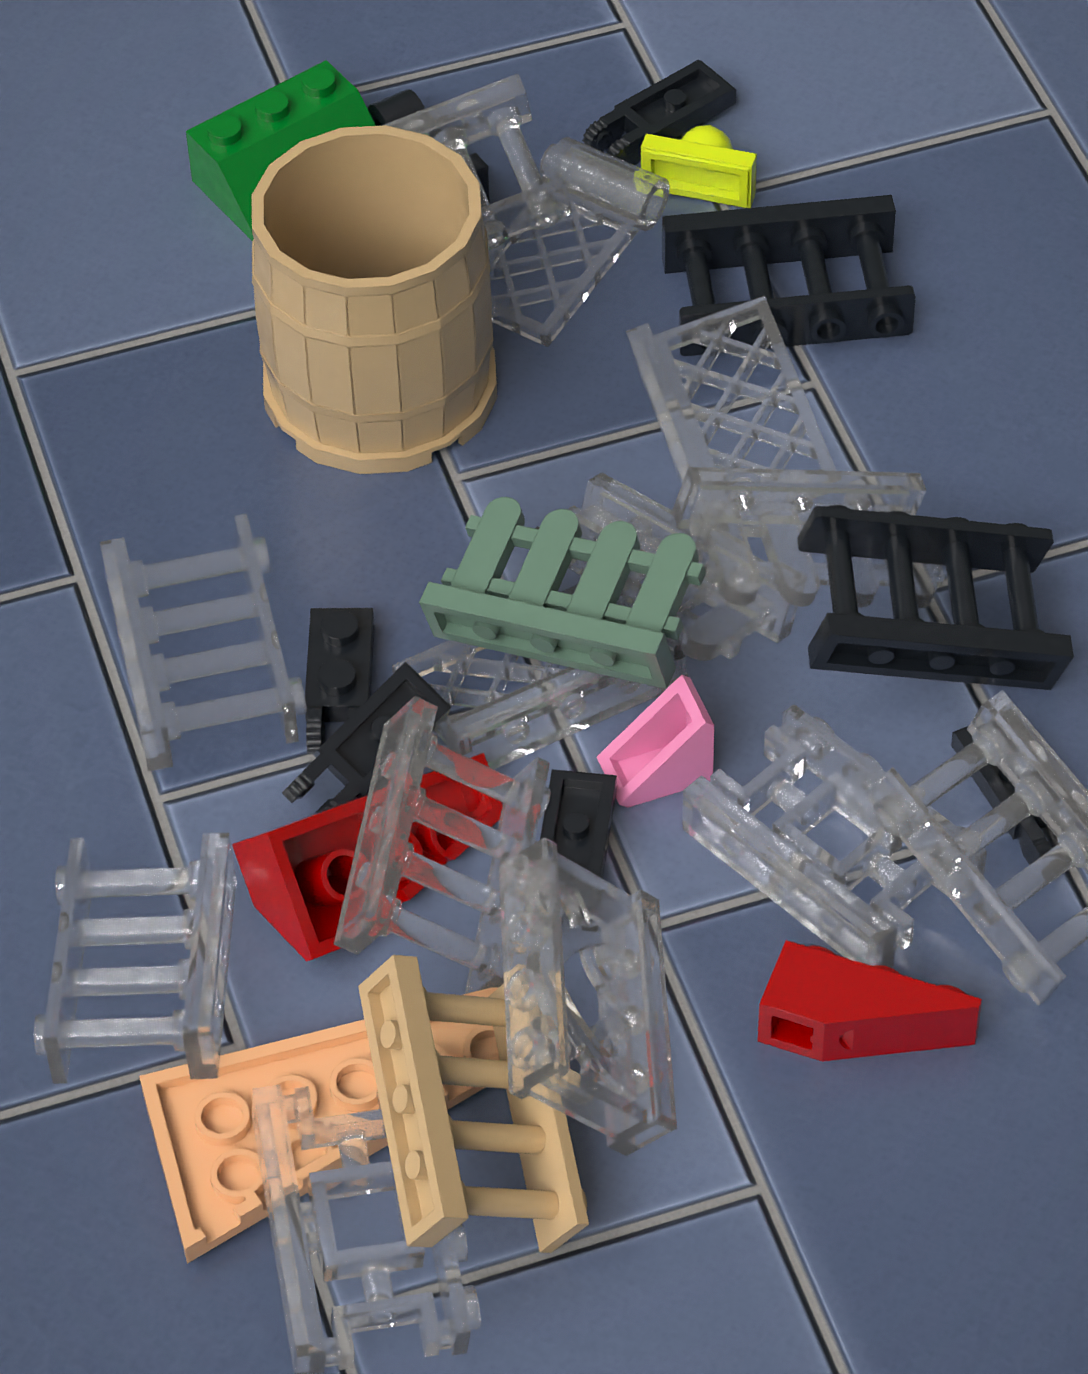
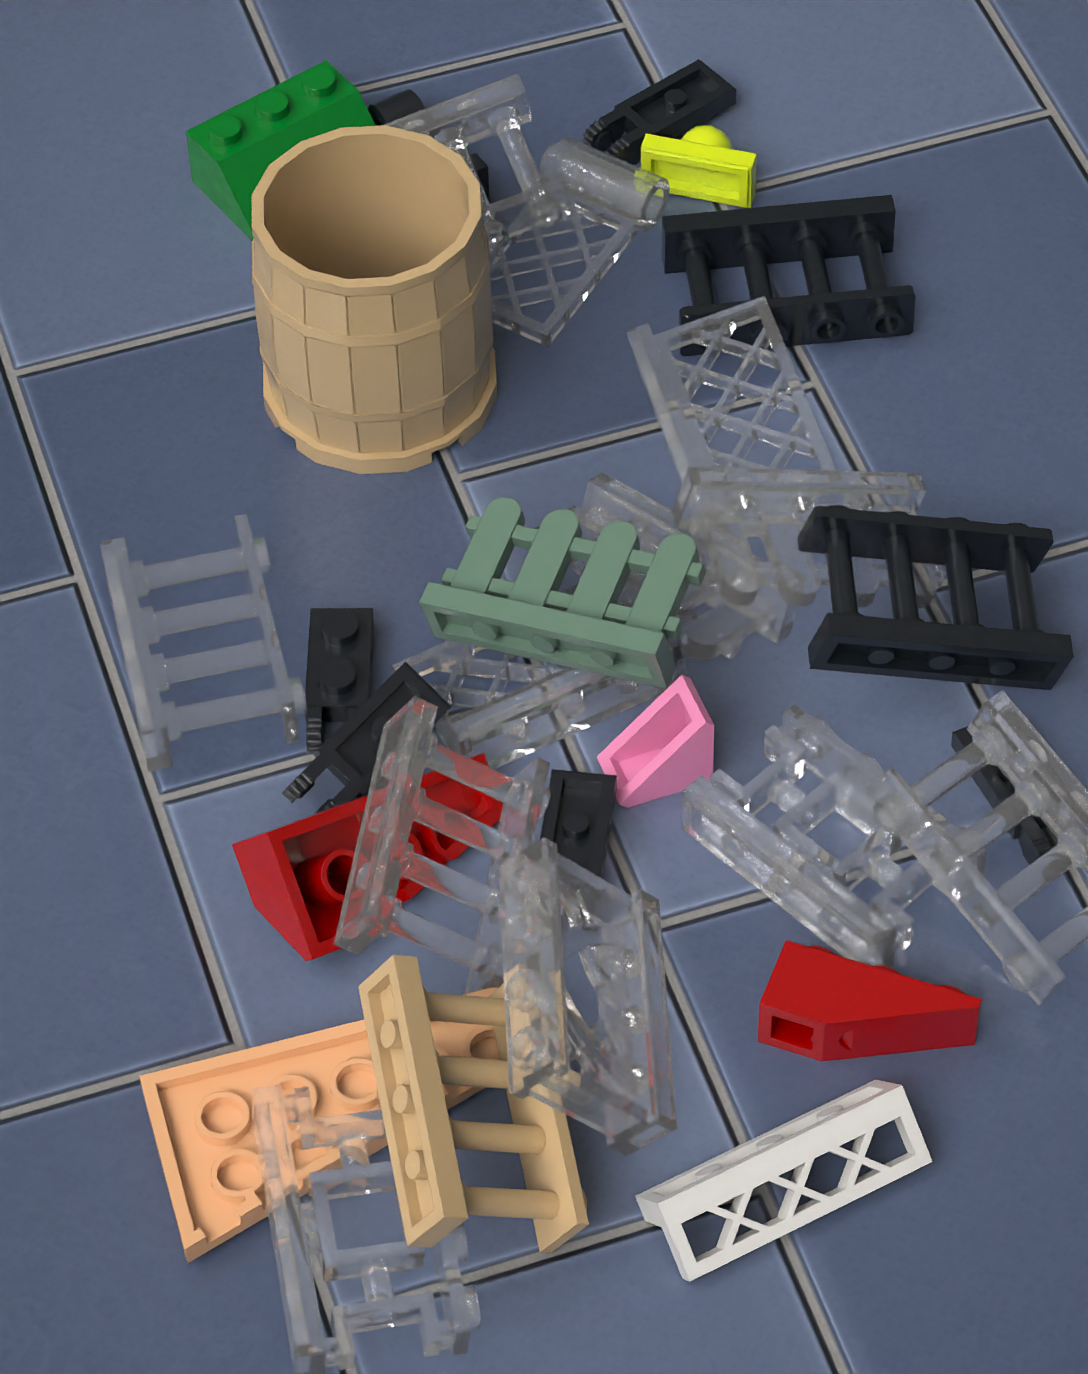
(197, 980): clear fence -> none
(775, 1153): none -> white fence

